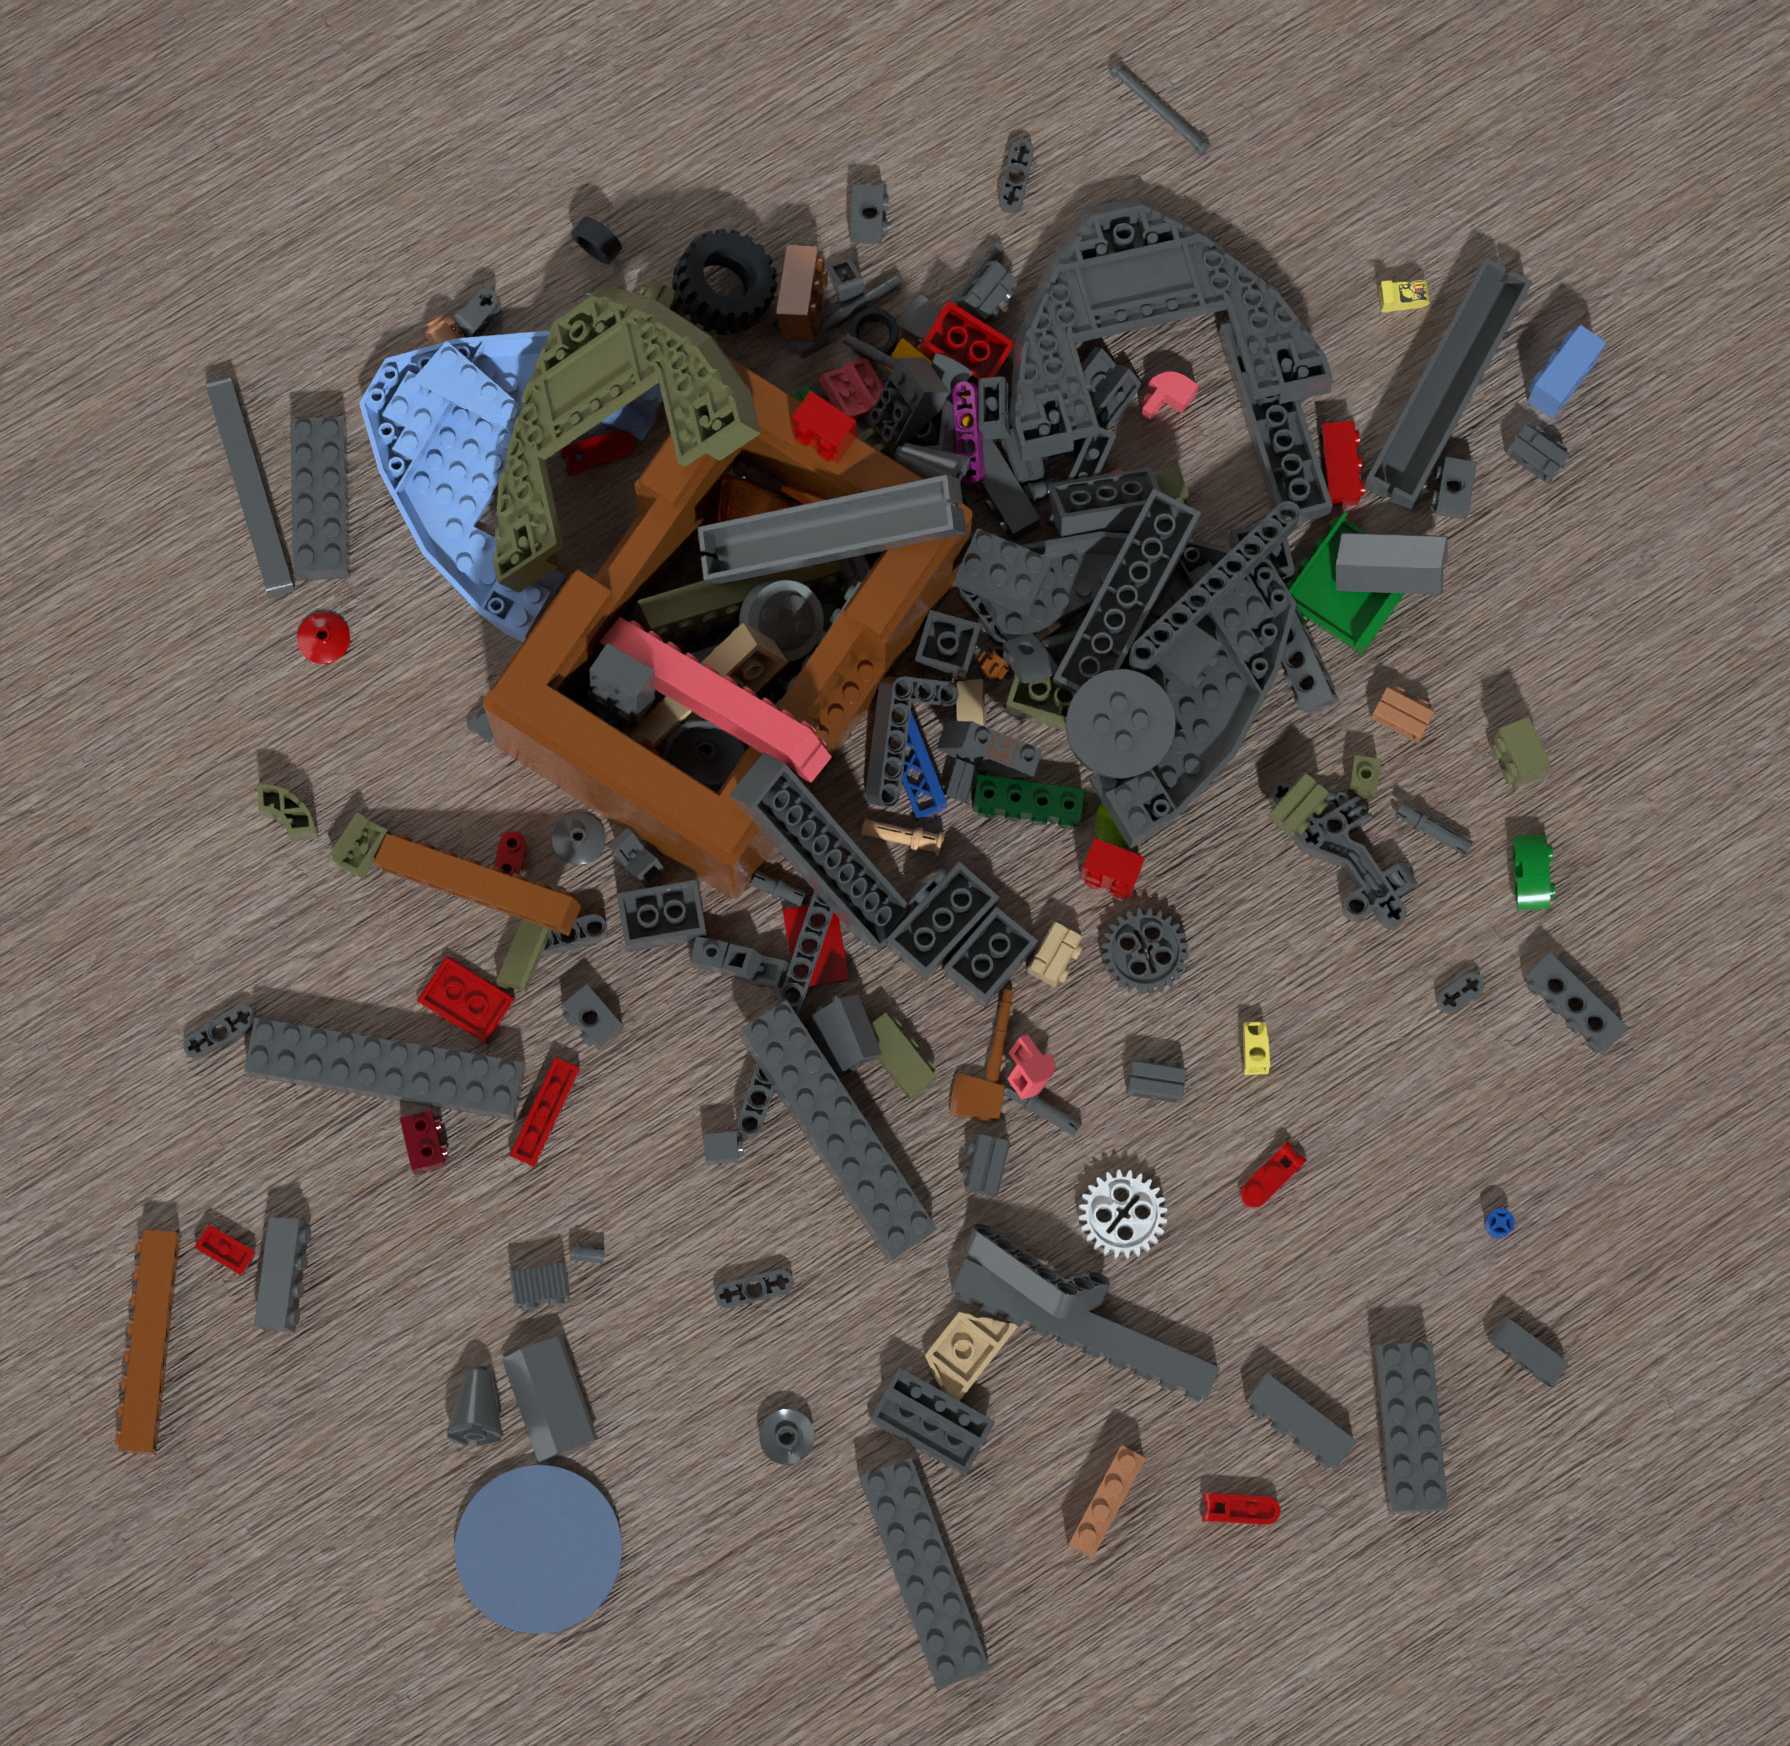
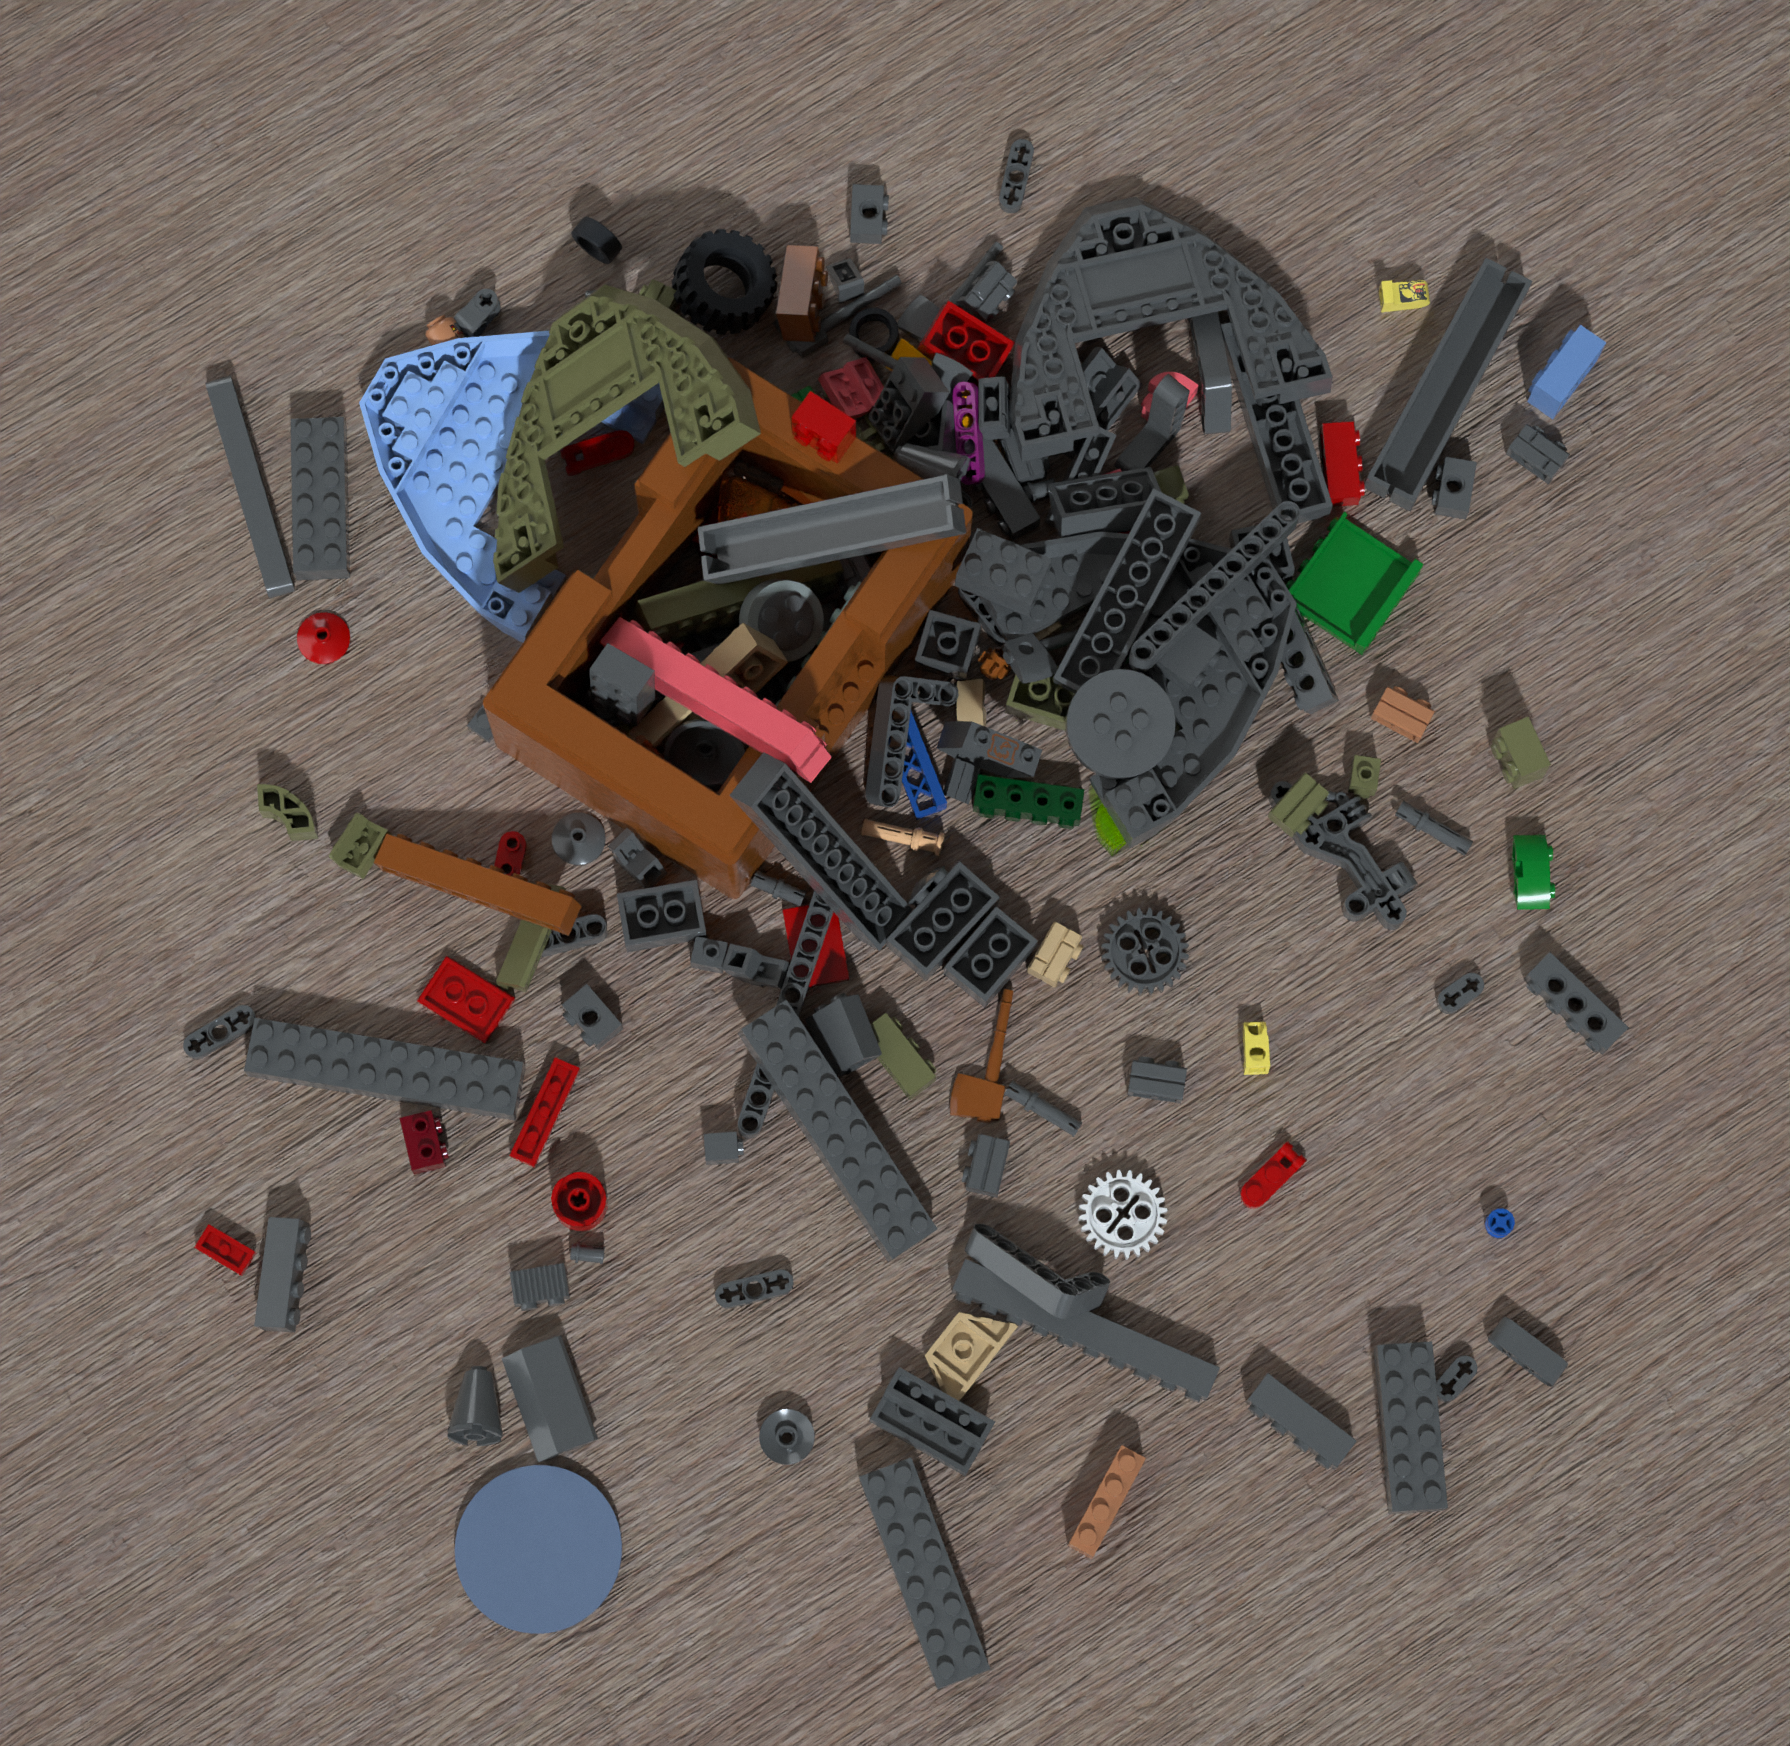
(149, 1342): dark orange brick -> none
(463, 383): light blue wing -> none
(573, 1187): none -> red brick
(1031, 1068): coral brick -> none
(1112, 869): red brick -> none
(1158, 107): dark grey bar -> none
(1163, 424): none -> dark grey beam
(1213, 373): none -> dark grey beam
(1241, 1509): red plate -> none
(1391, 563): dark grey slope -> none
(1460, 1383): none -> dark grey beam

